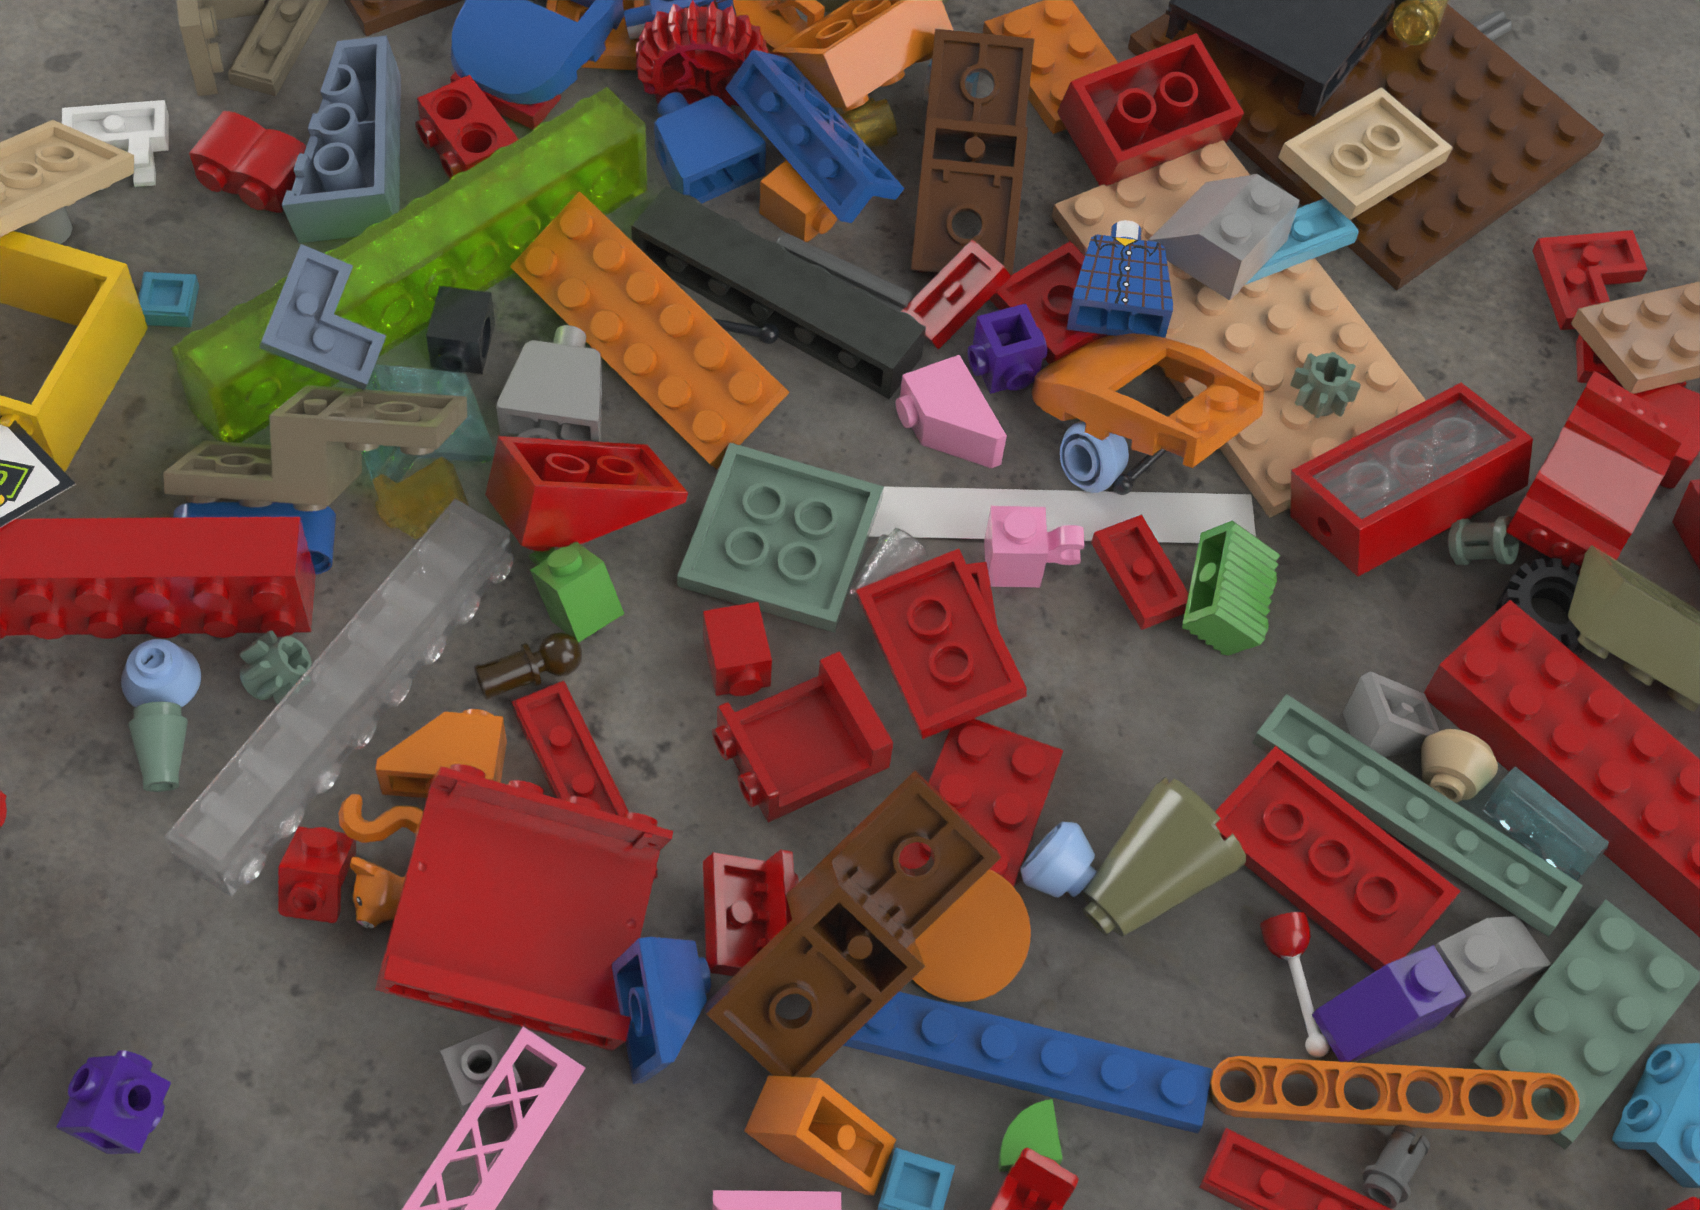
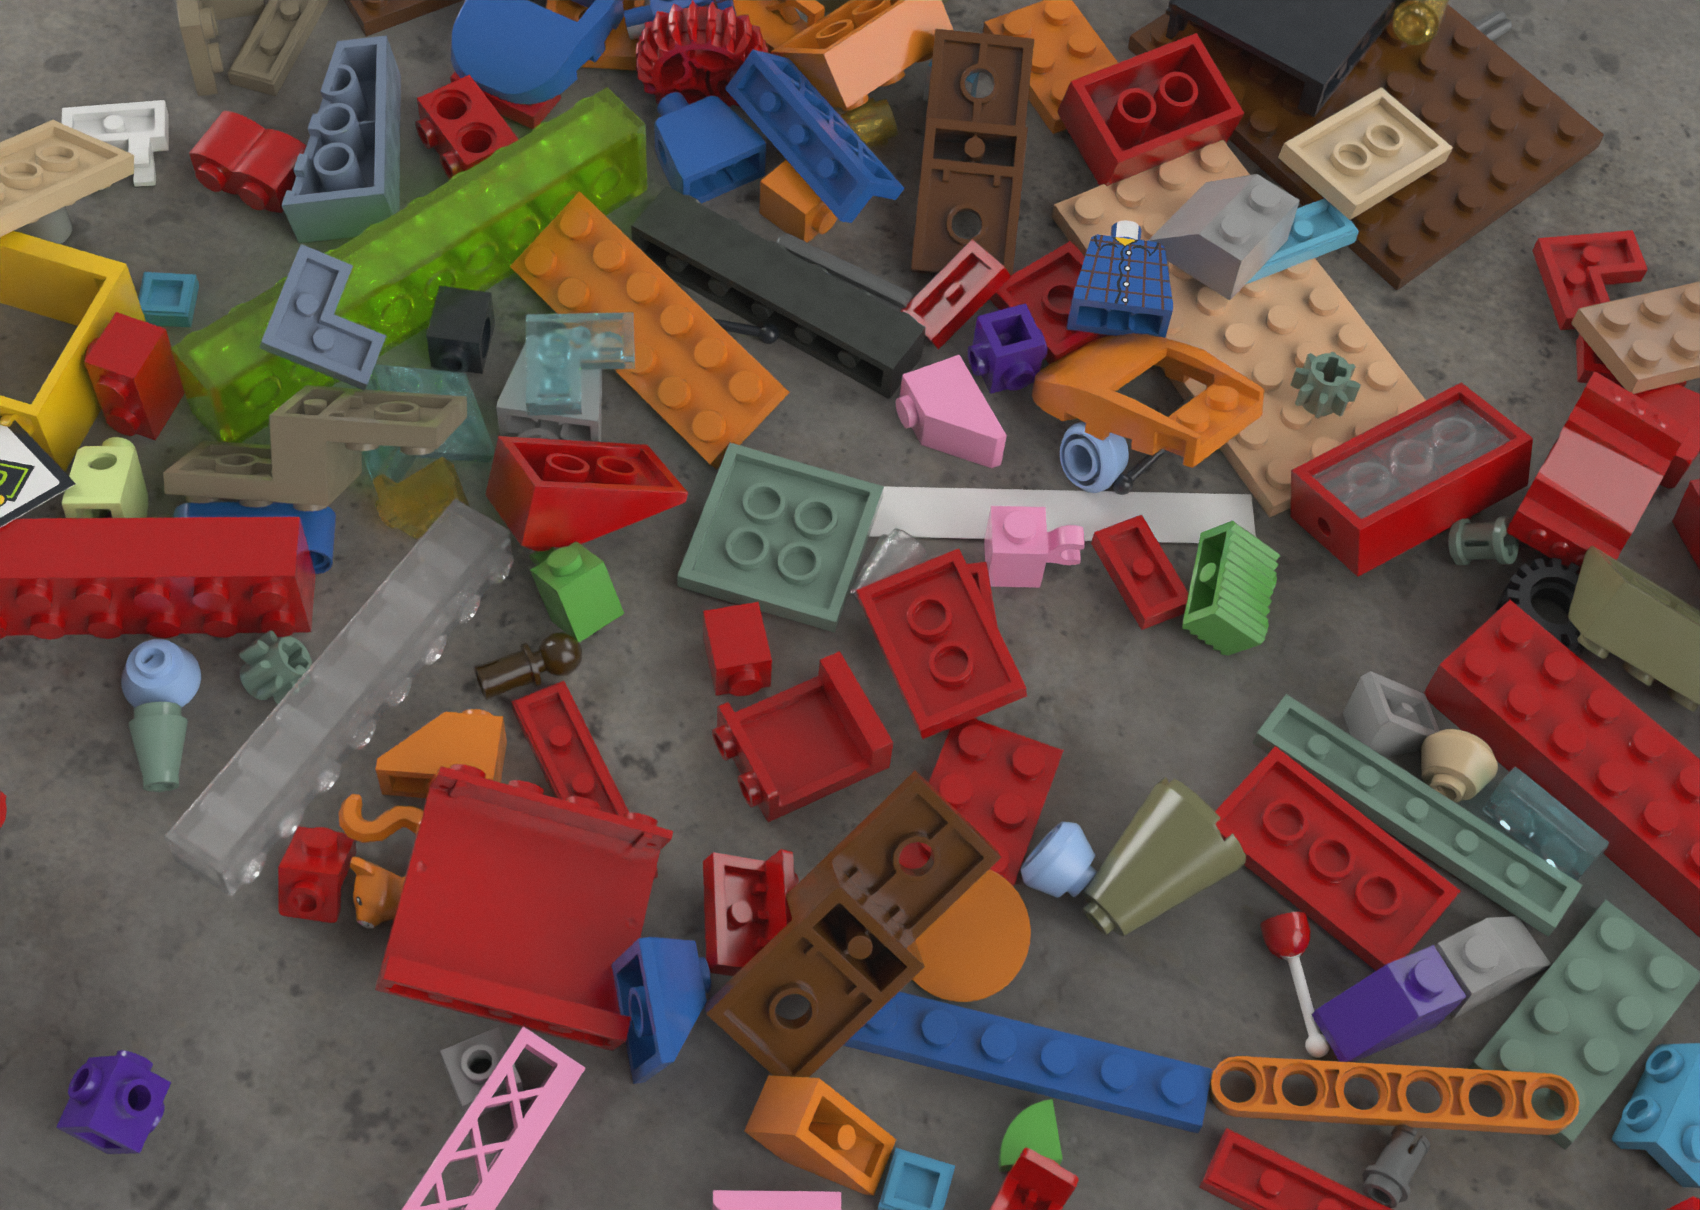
(106, 481): none -> yellowish green torso
(134, 376): none -> red brick
(566, 344): none -> clear light blue plate

